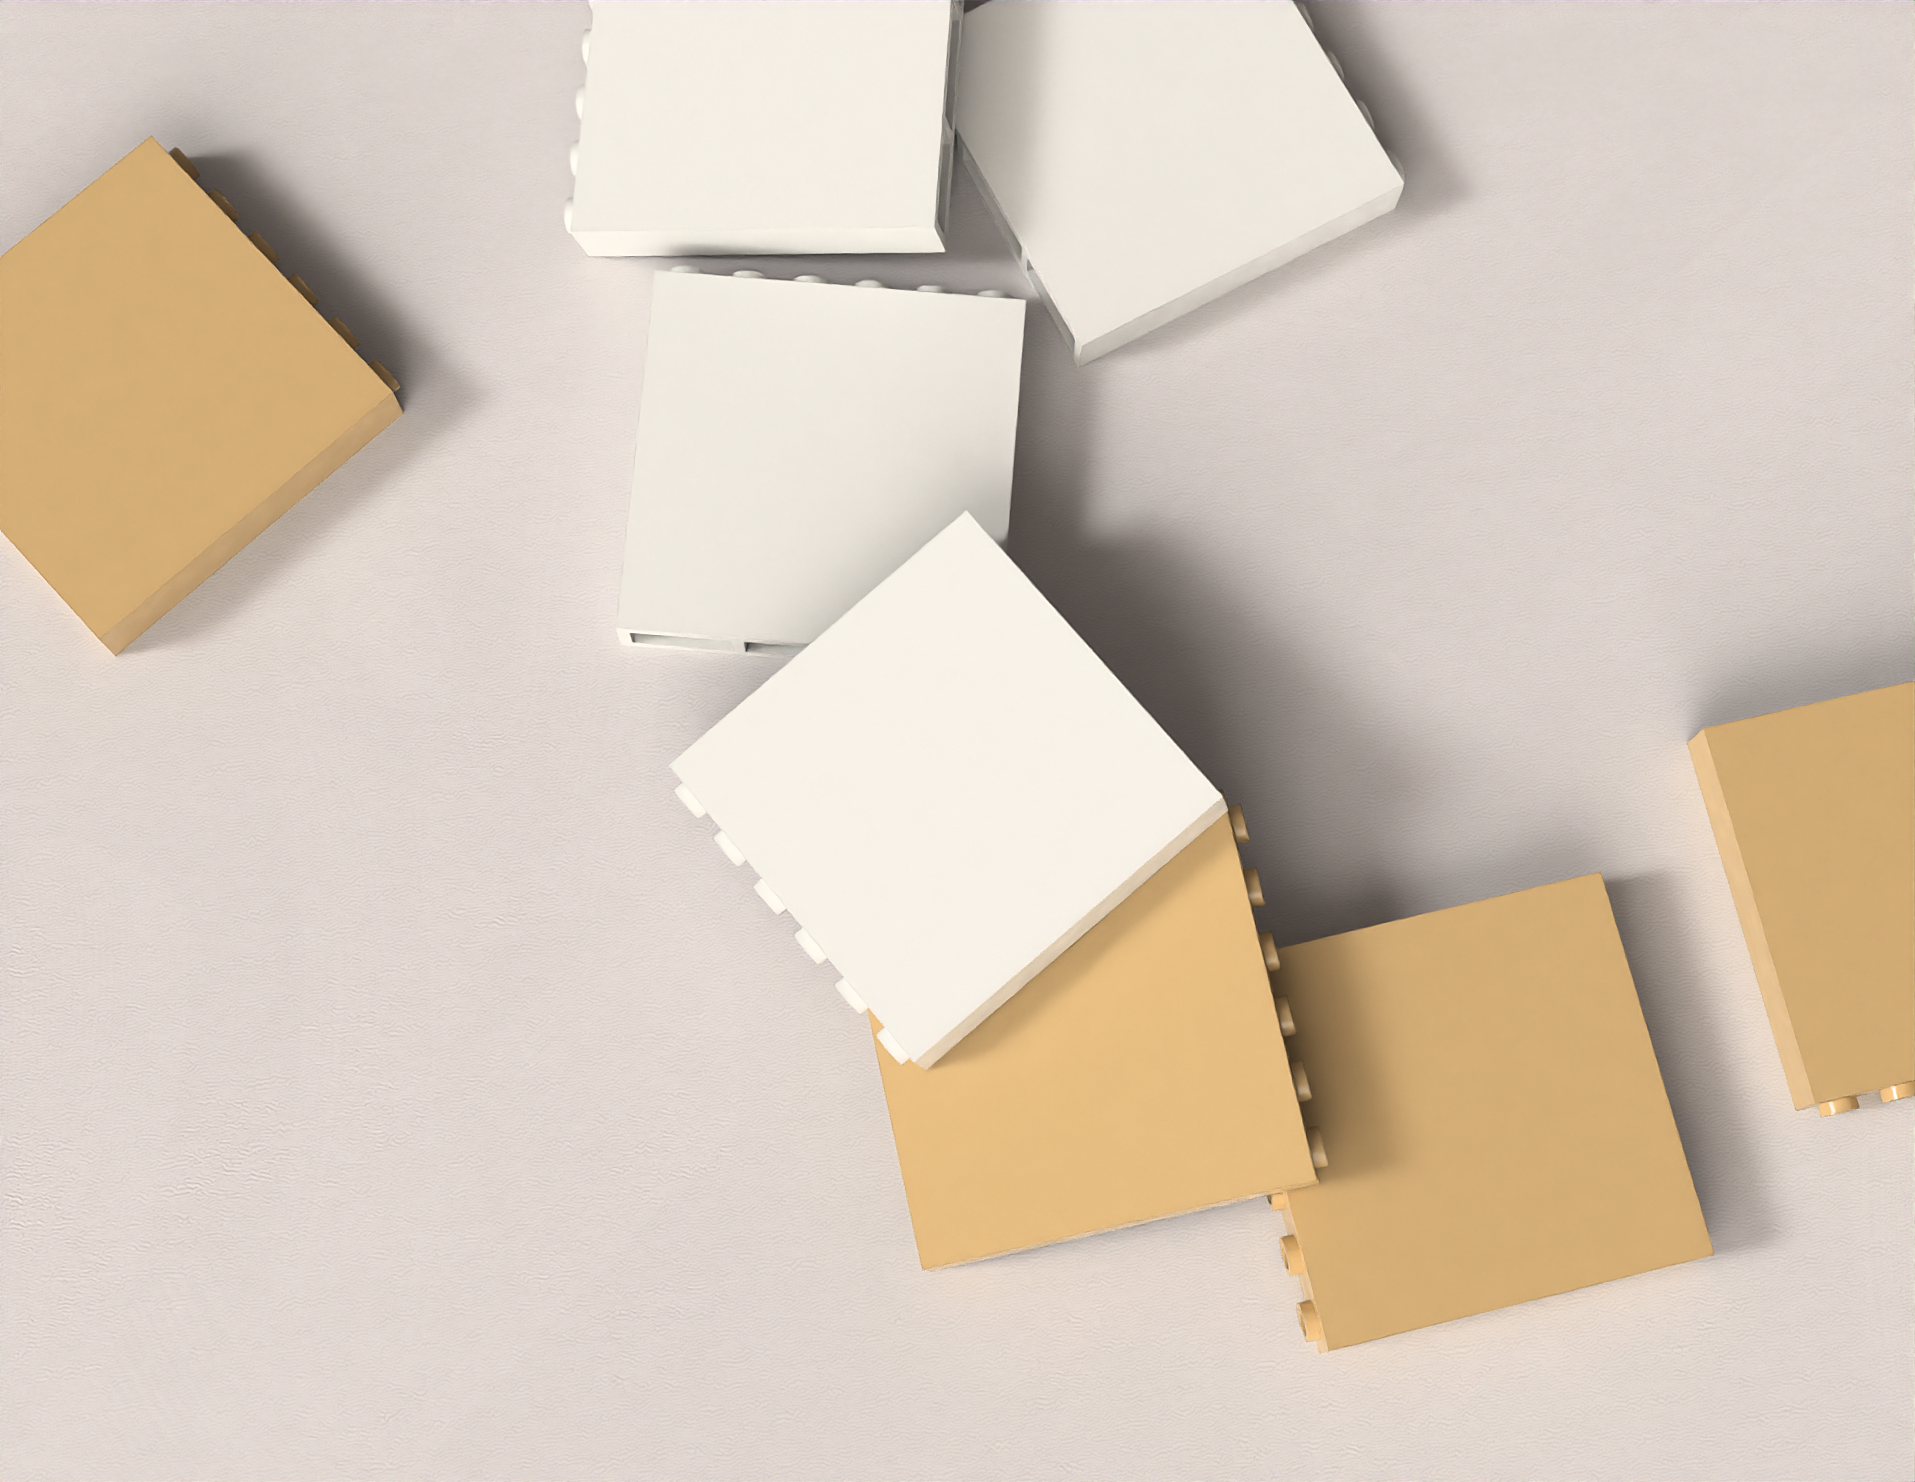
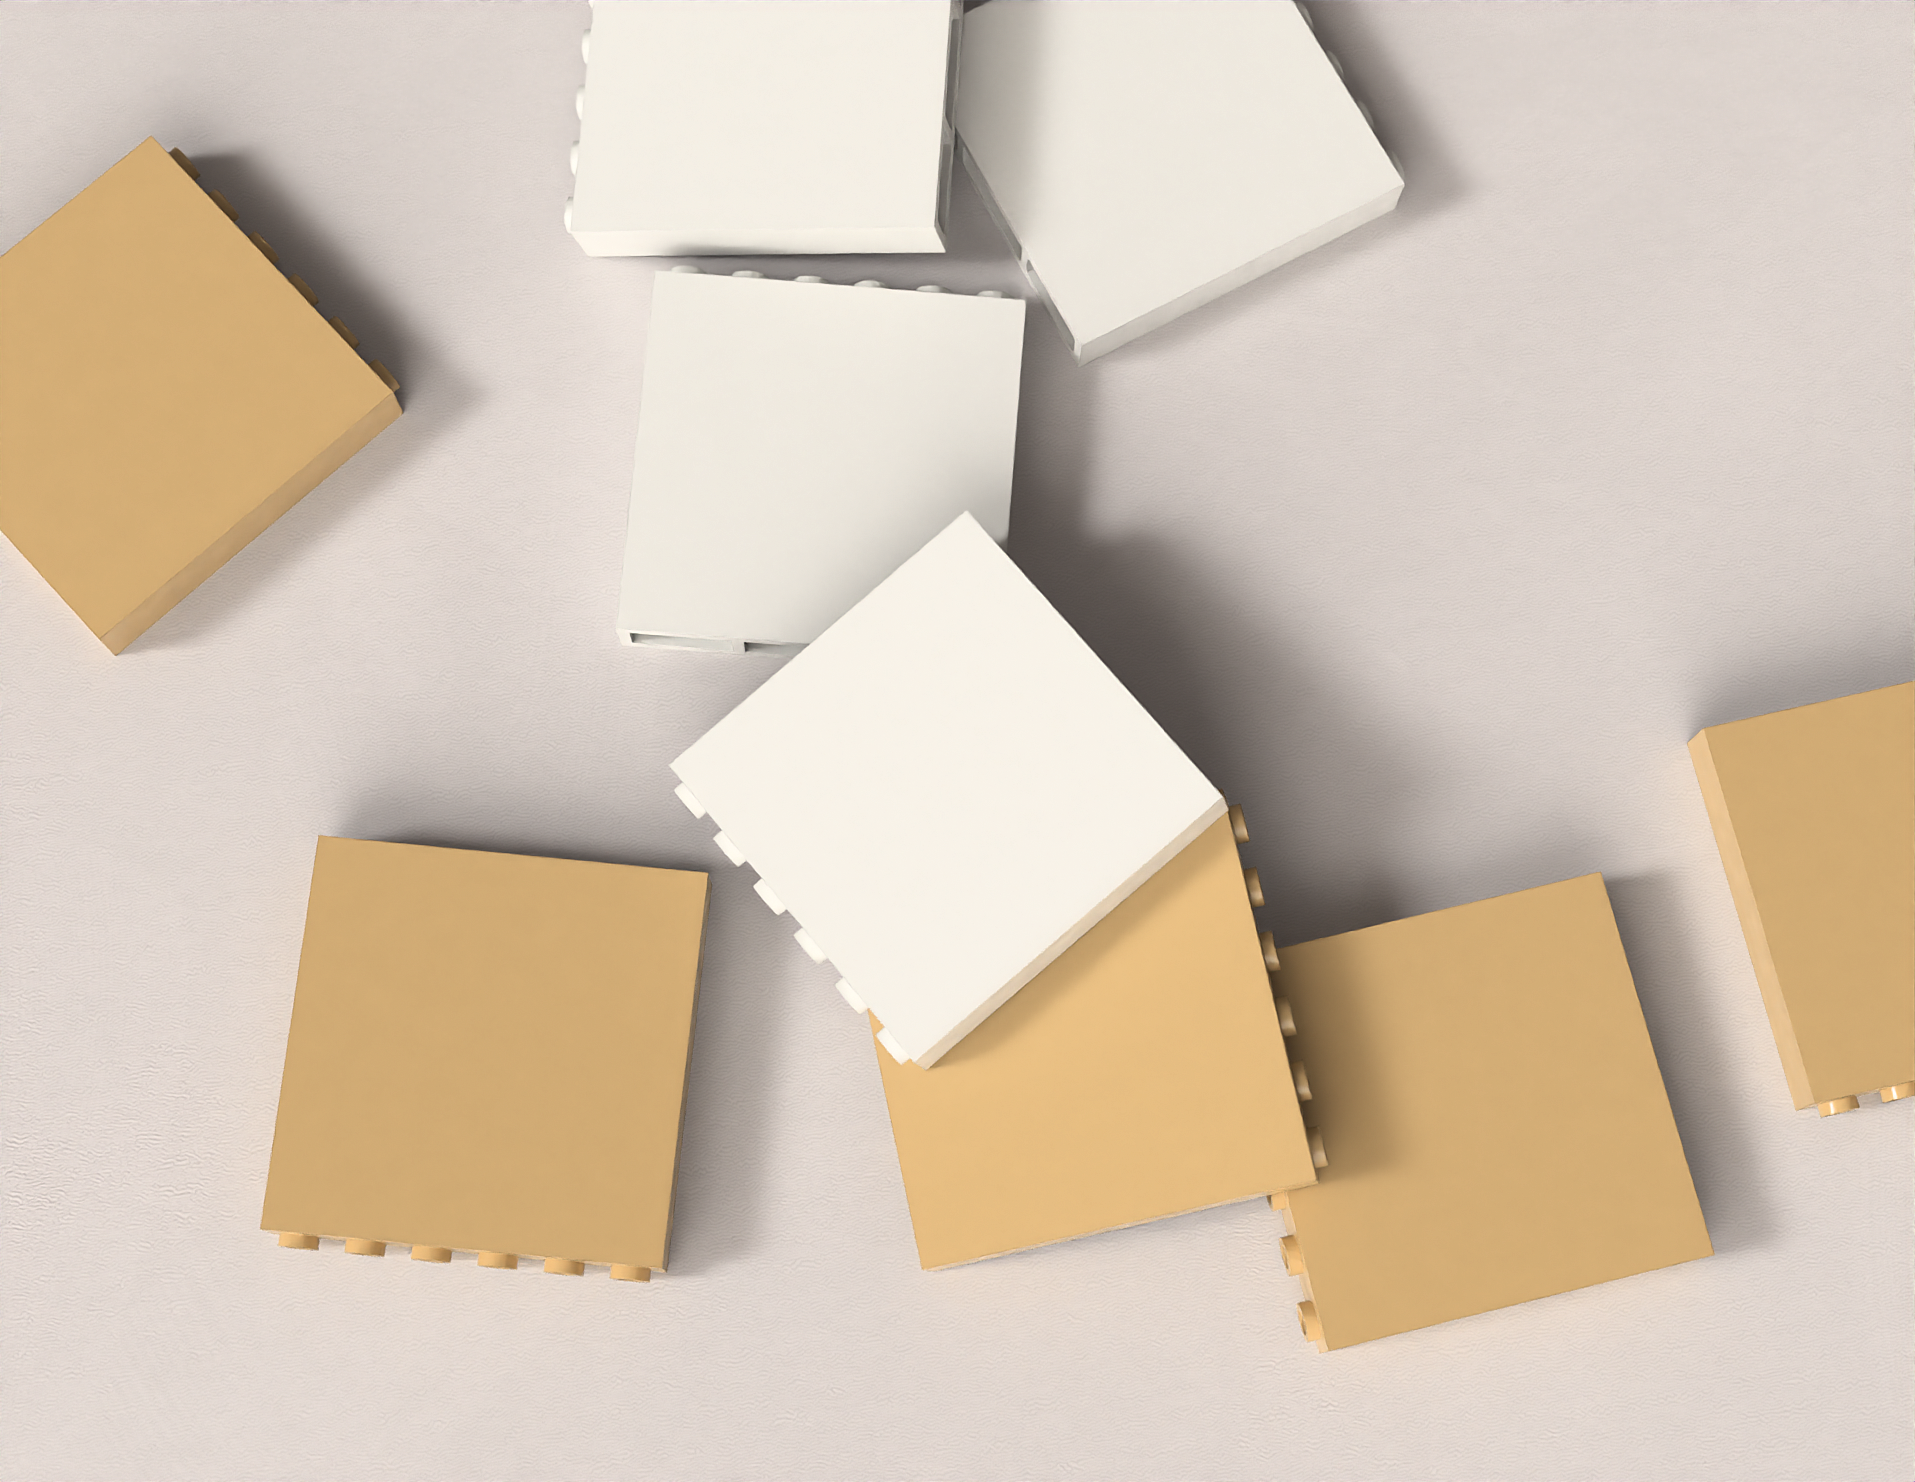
(489, 1058): none -> tan brick

